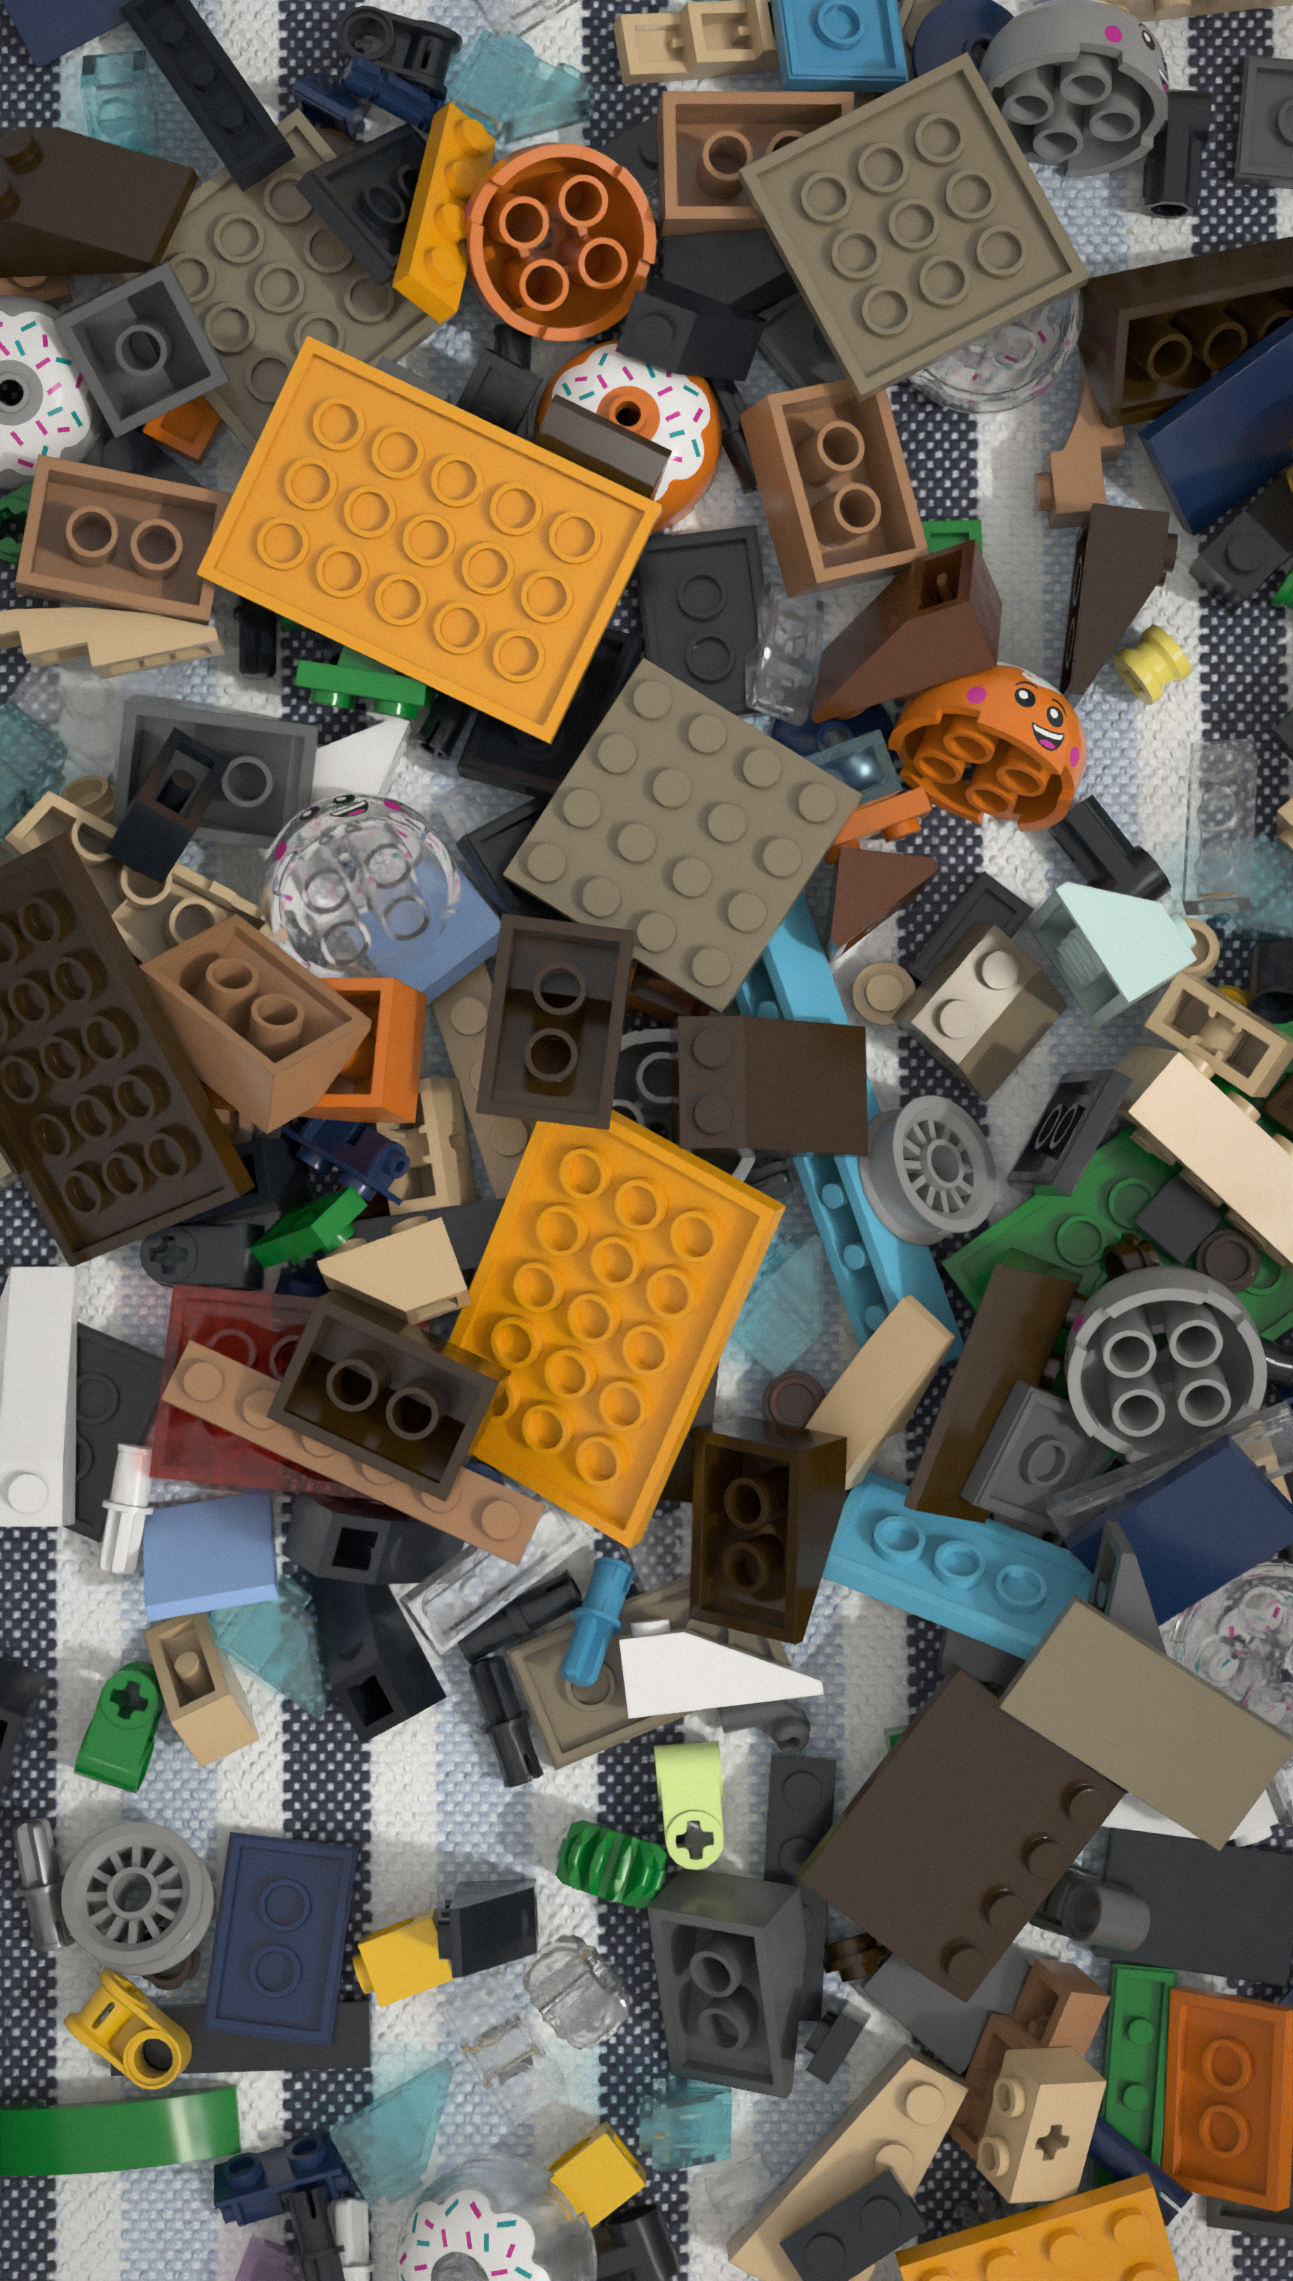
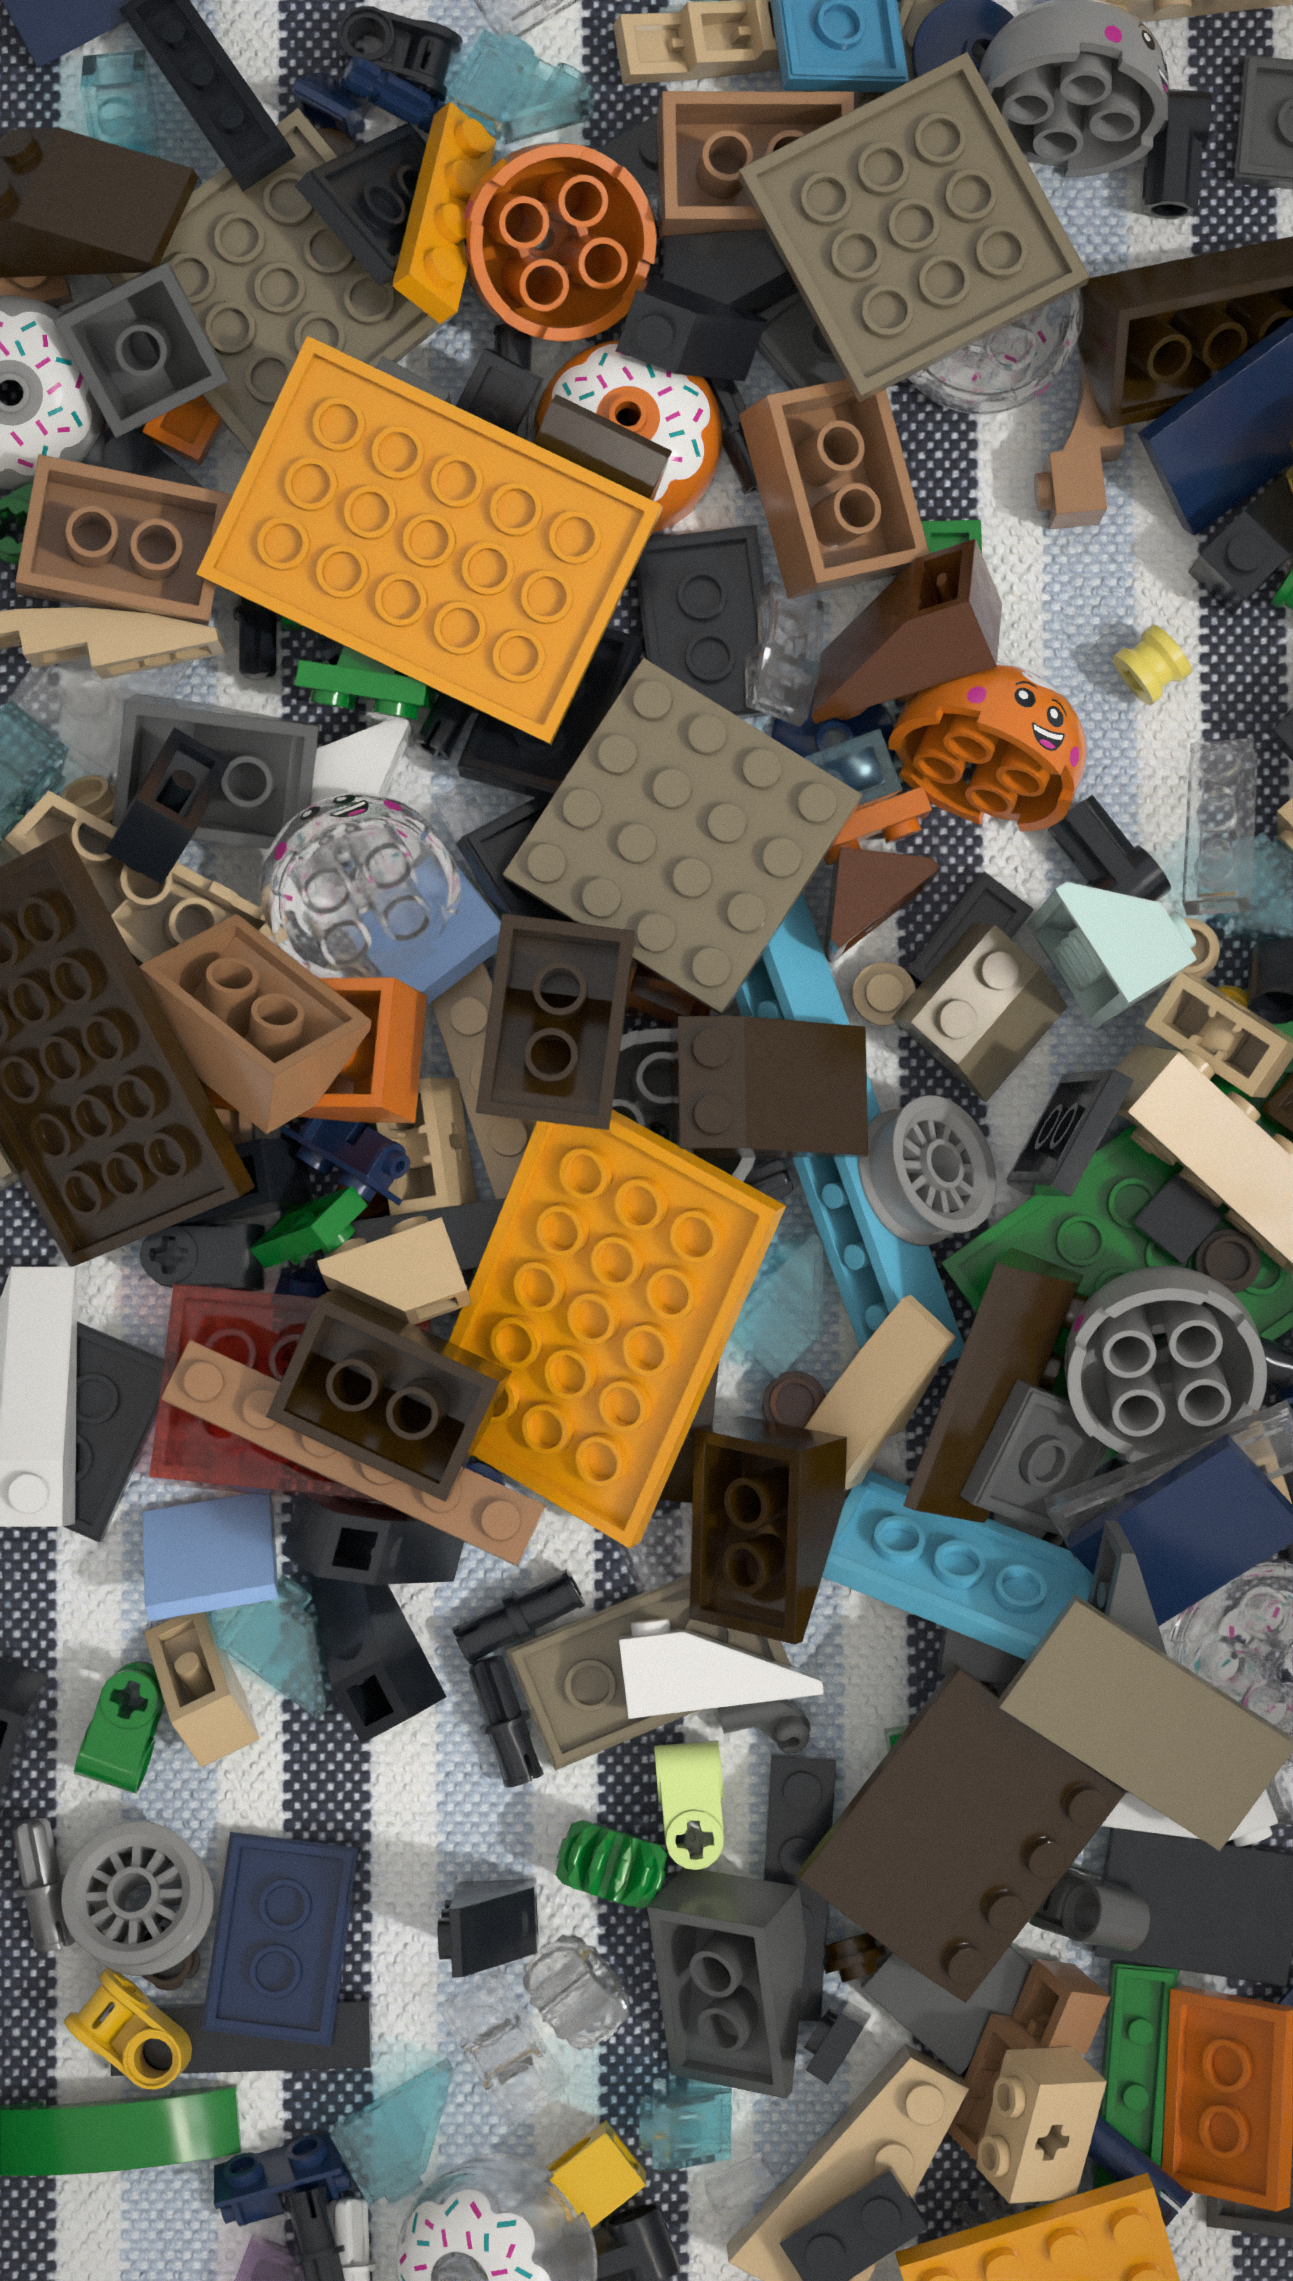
(126, 1509): white axle -> none
(402, 1959): yellow brick -> none
(479, 1584): clear plate -> none
(597, 1621): dark azure axle -> none
(1115, 570): dark brown slope -> none
(1128, 1255): dark brown plate -> none

